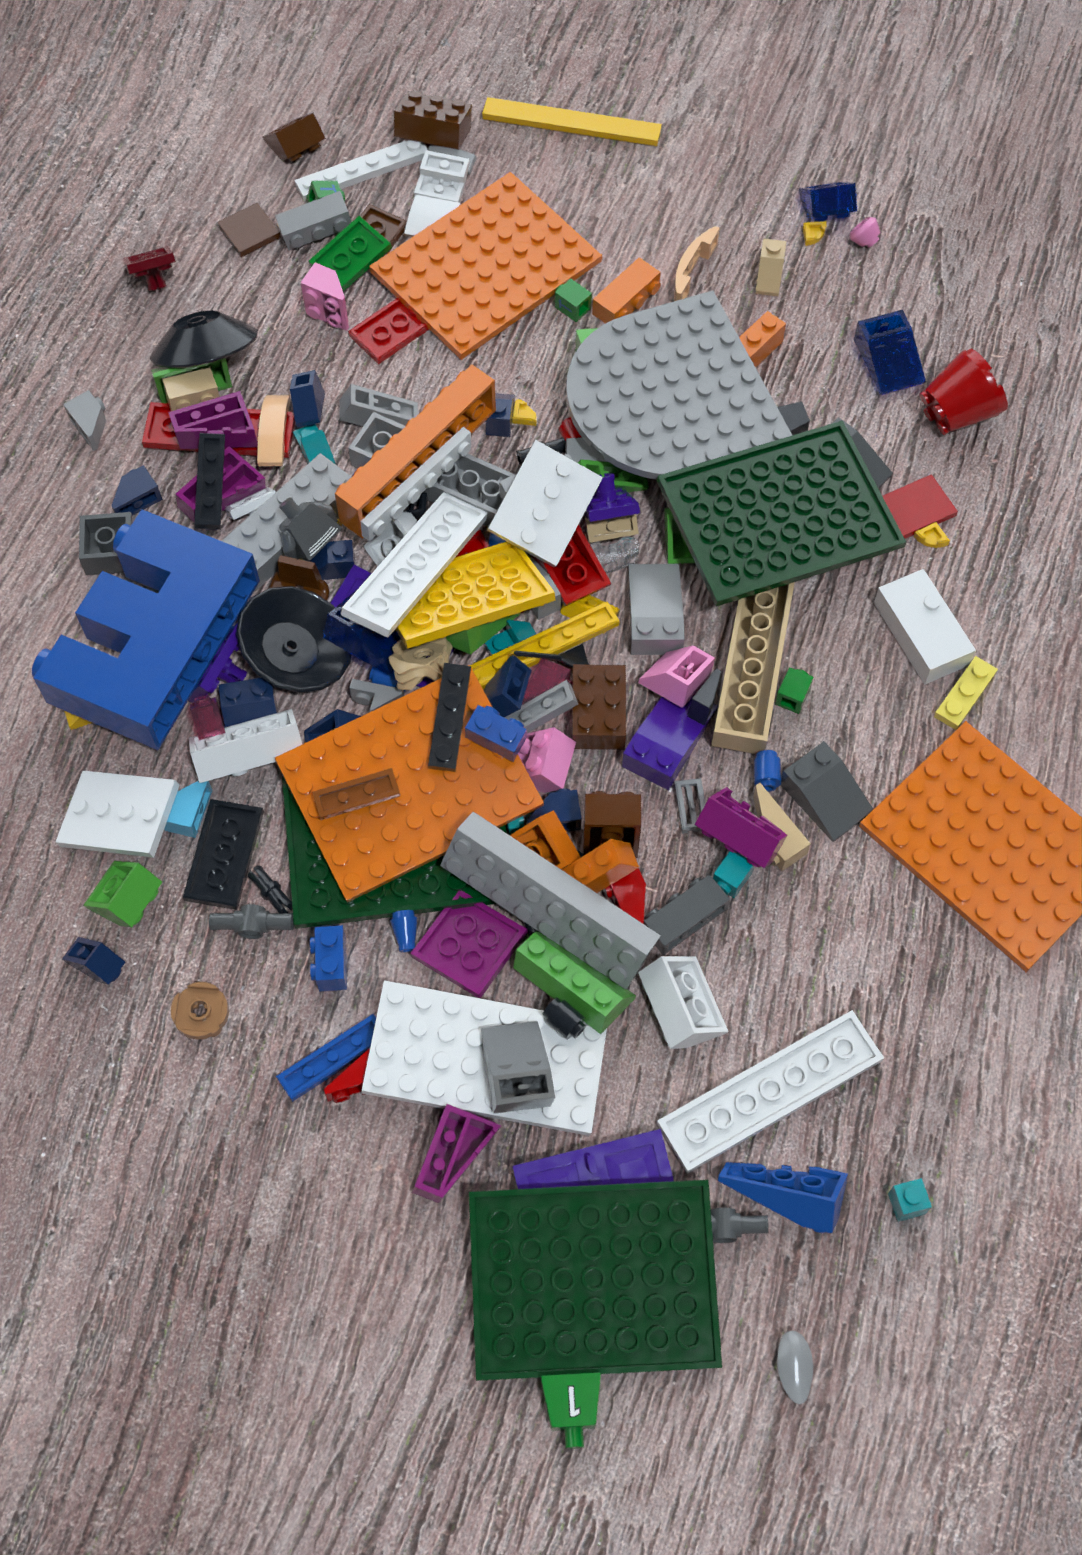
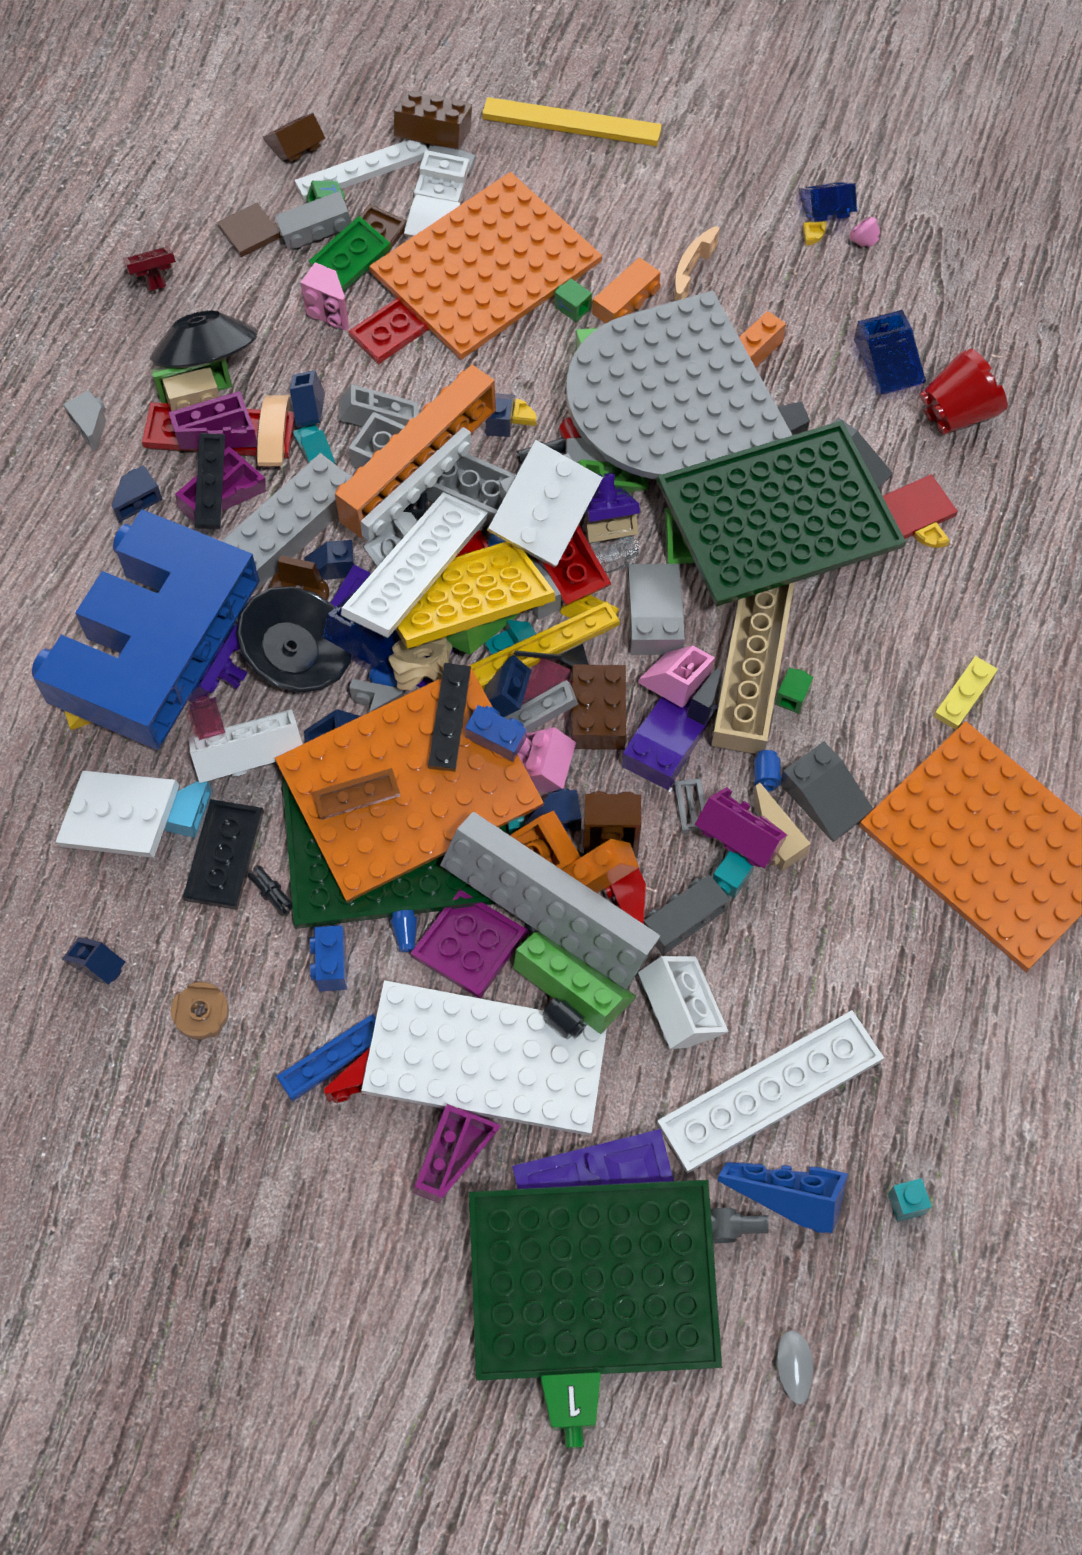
(97, 540): dark grey slope -> none
(123, 893): bright green slope -> none
(247, 700): dark blue slope -> none
(249, 504): white plate -> none
(251, 921): dark grey pin -> none
(307, 528): dark grey torso -> none
(517, 1067): slope -> none
(770, 267): tan slope -> none
(924, 626): white brick -> none

